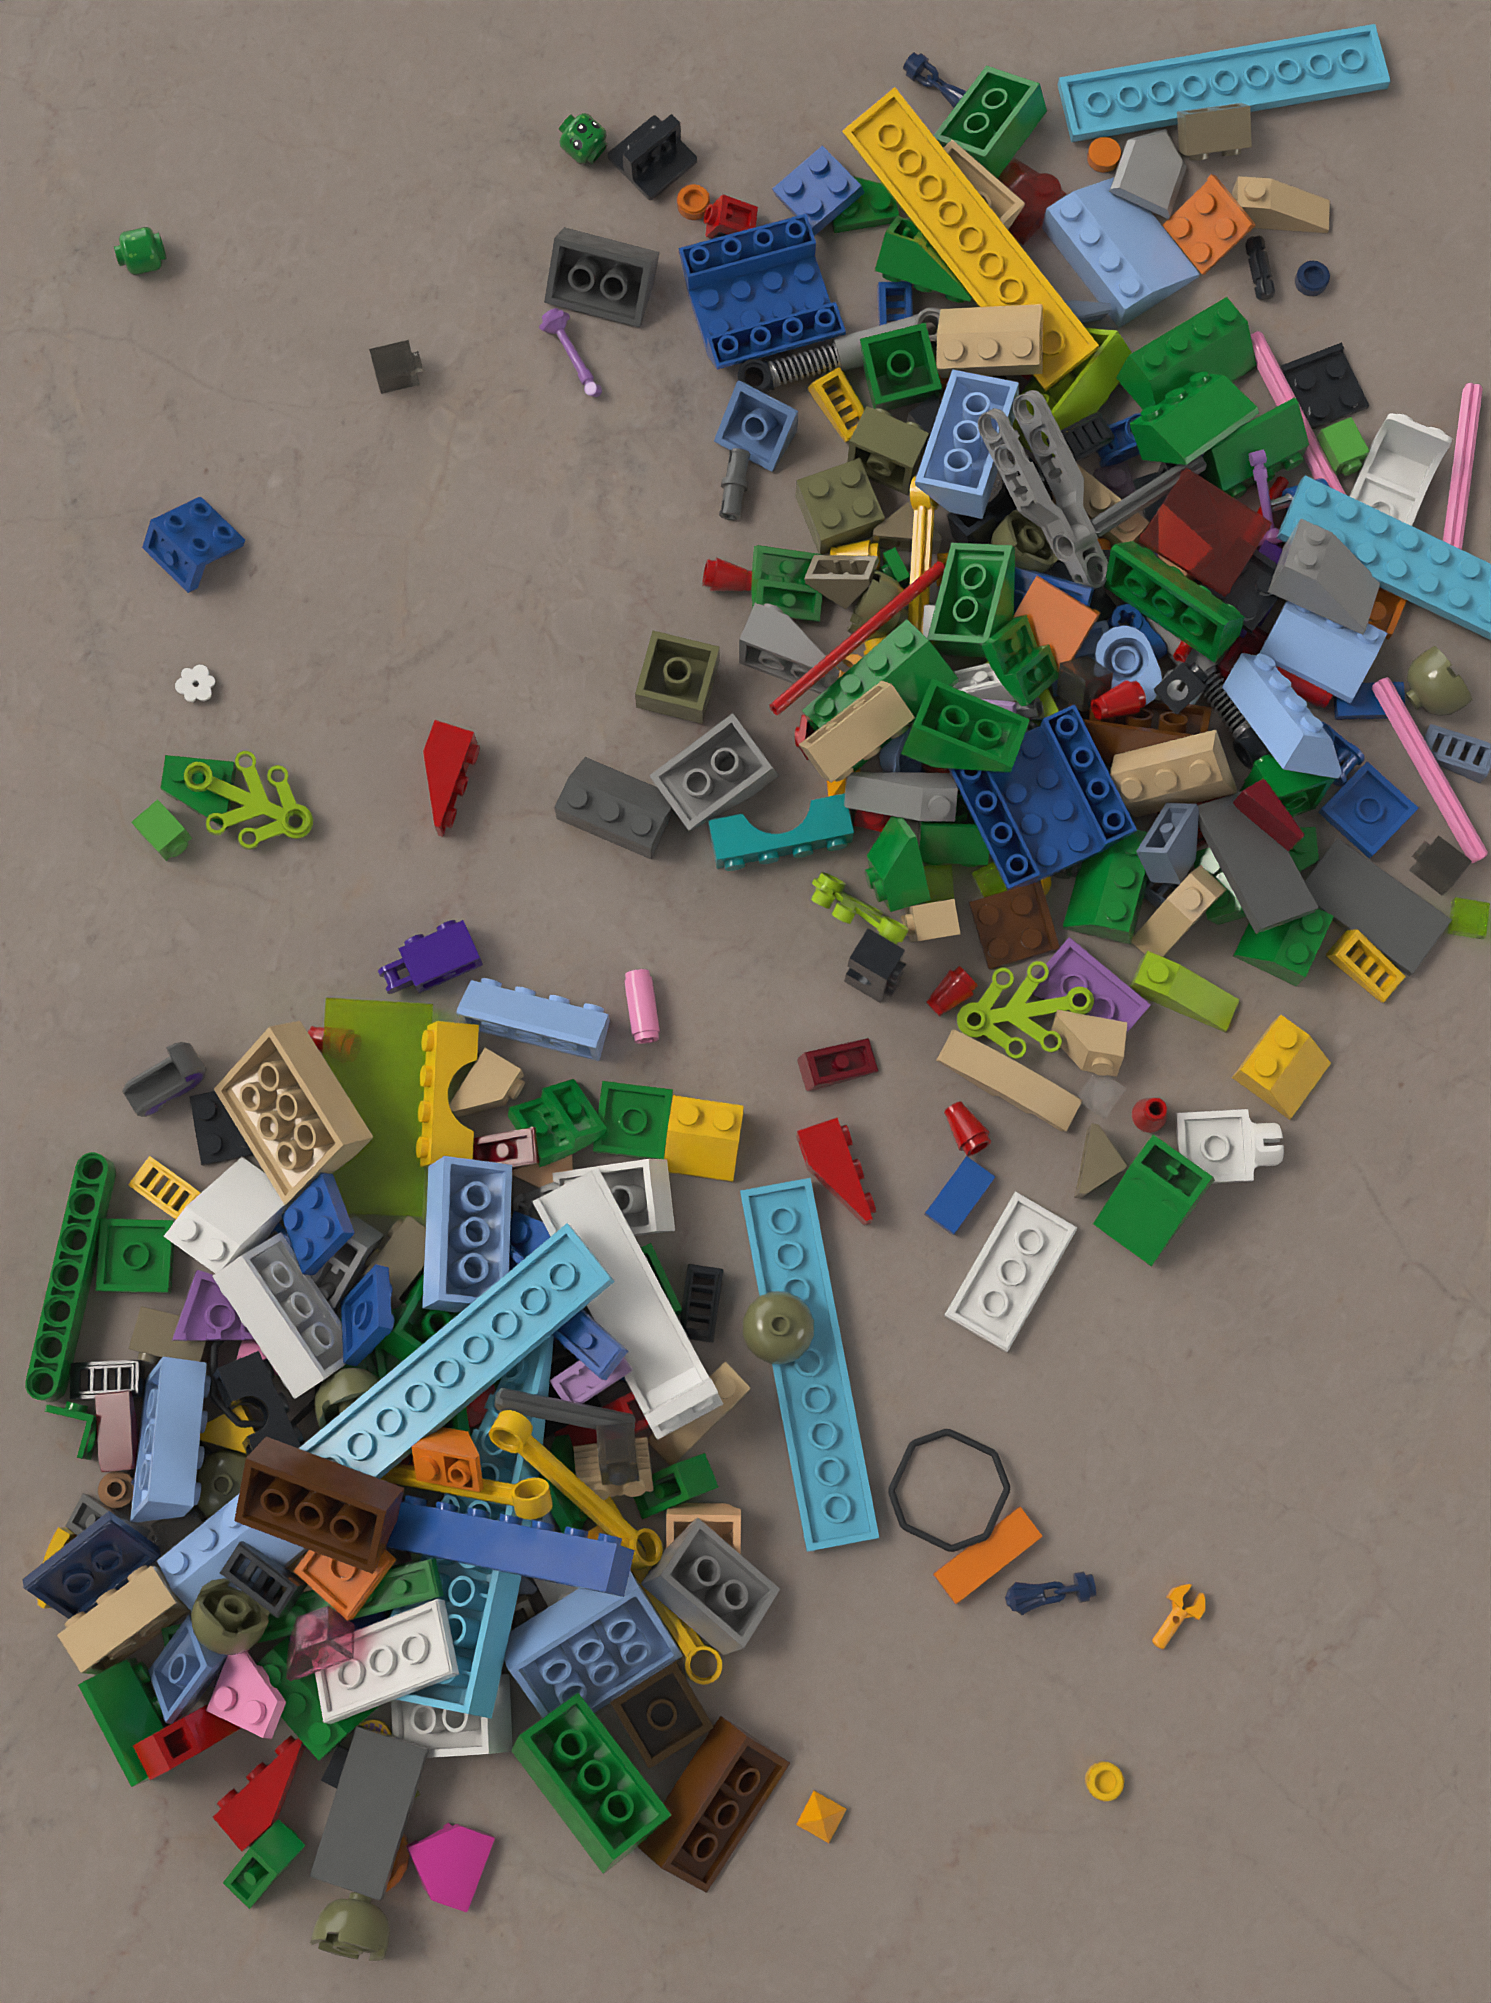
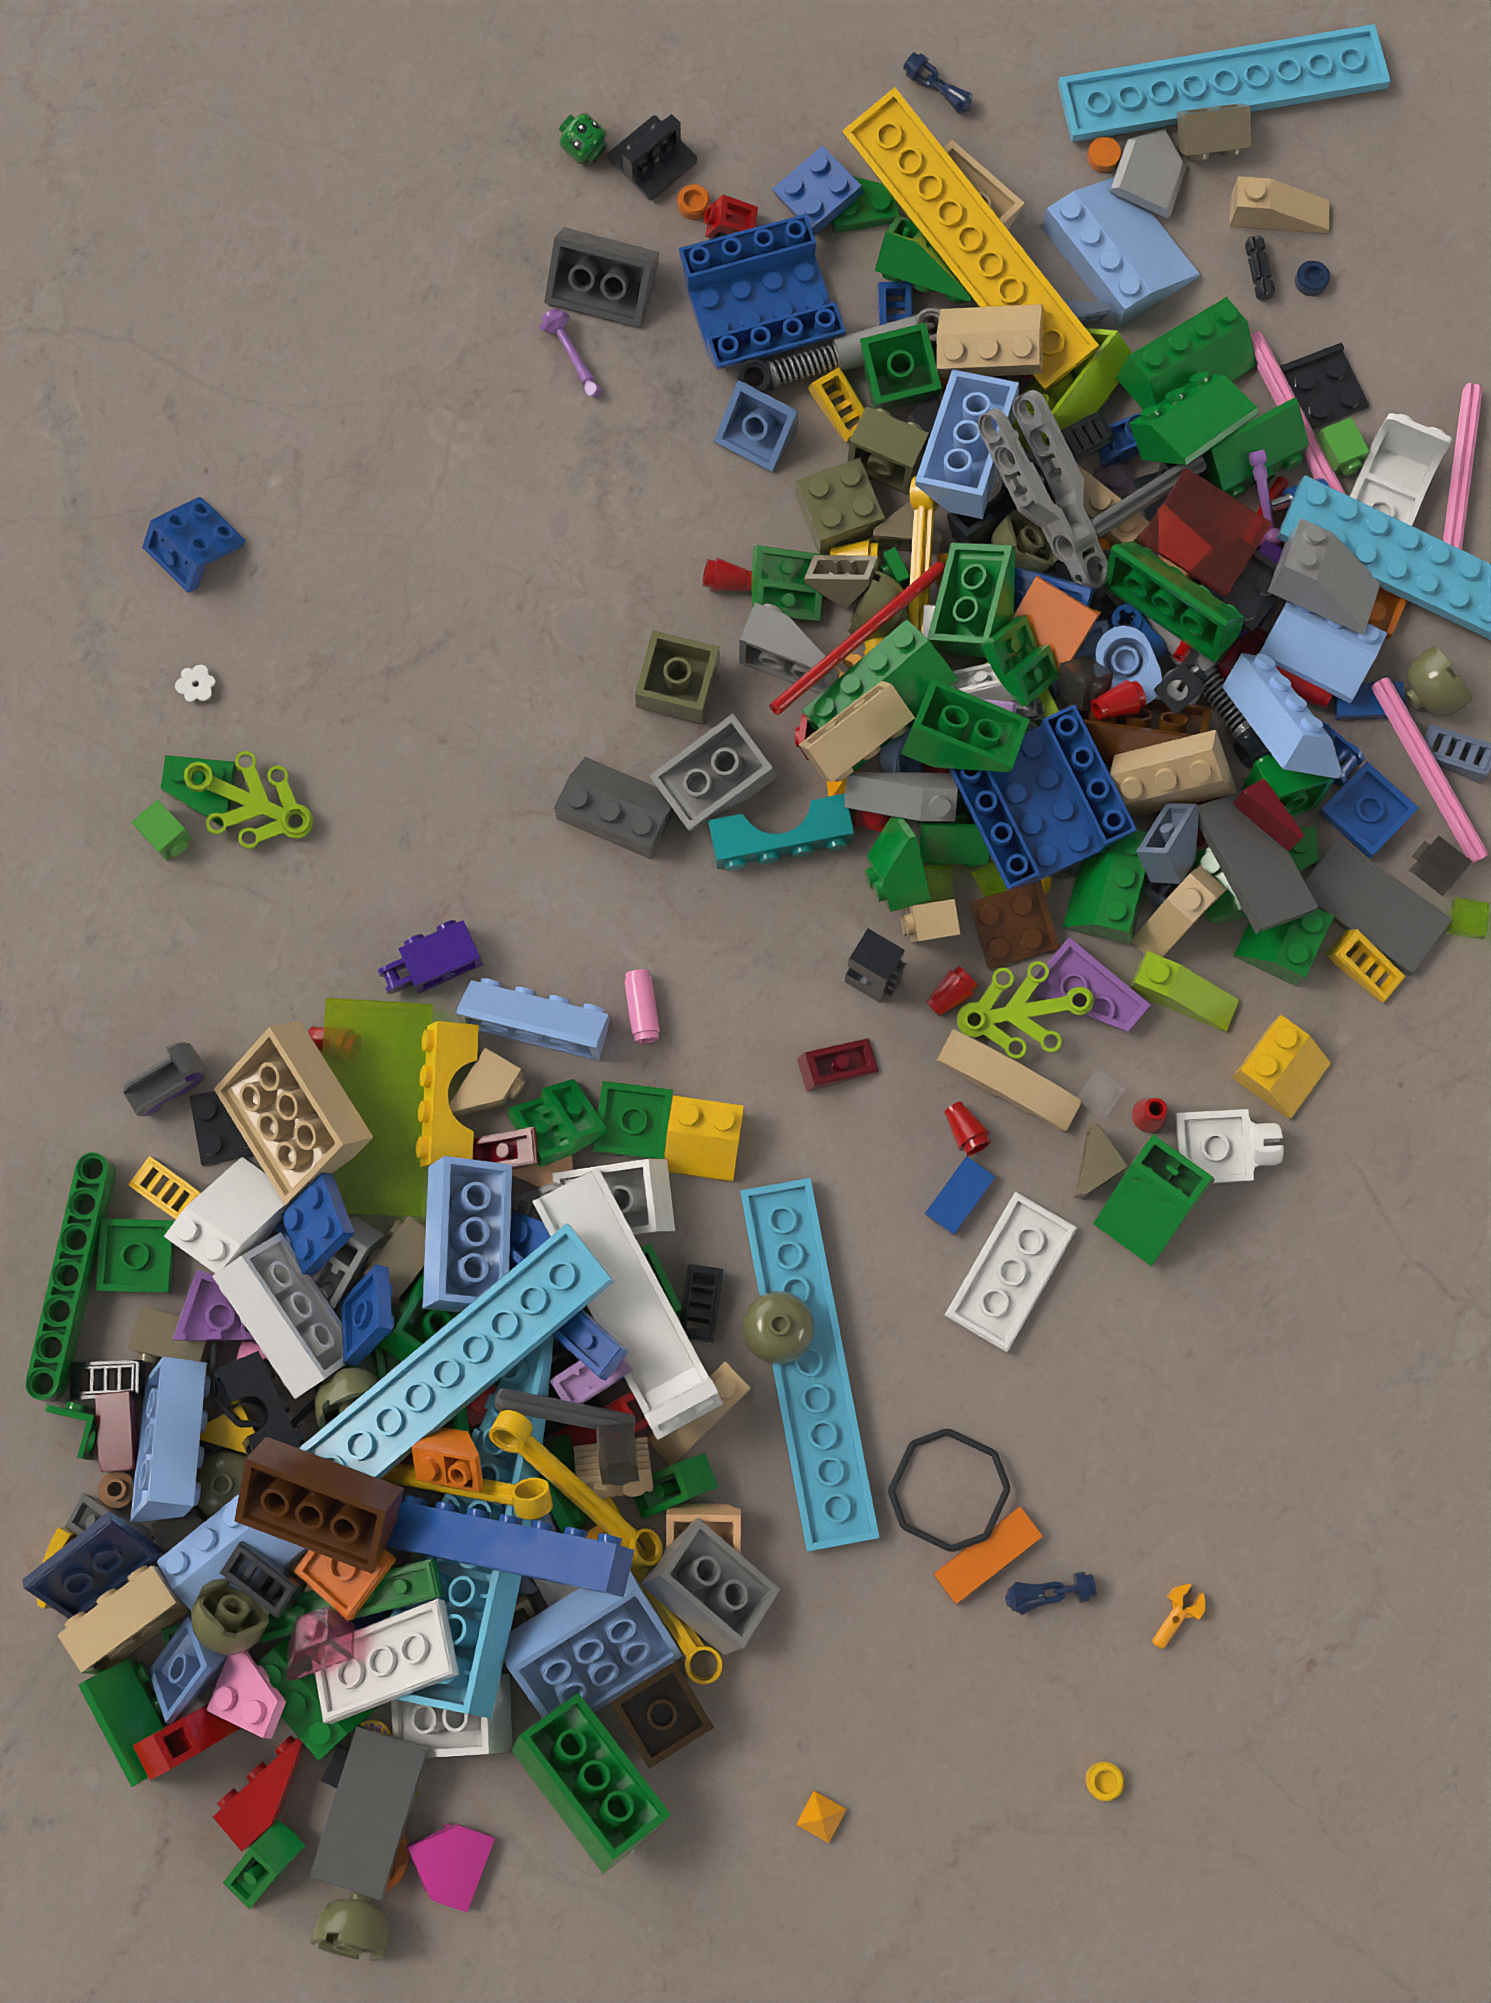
(140, 250): green head -> none
(396, 366): clear smoke brick -> none
(446, 762): red slope -> none
(714, 1804): reddish brown slope -> none
(734, 484): dark grey pin -> none
(830, 1162): red slope -> none
(831, 887): lime plant -> none
(994, 118): green slope -> none
(1036, 191): clear red slope -> none
(1091, 1041): tan slope -> none
(1209, 224): orange piece -> none

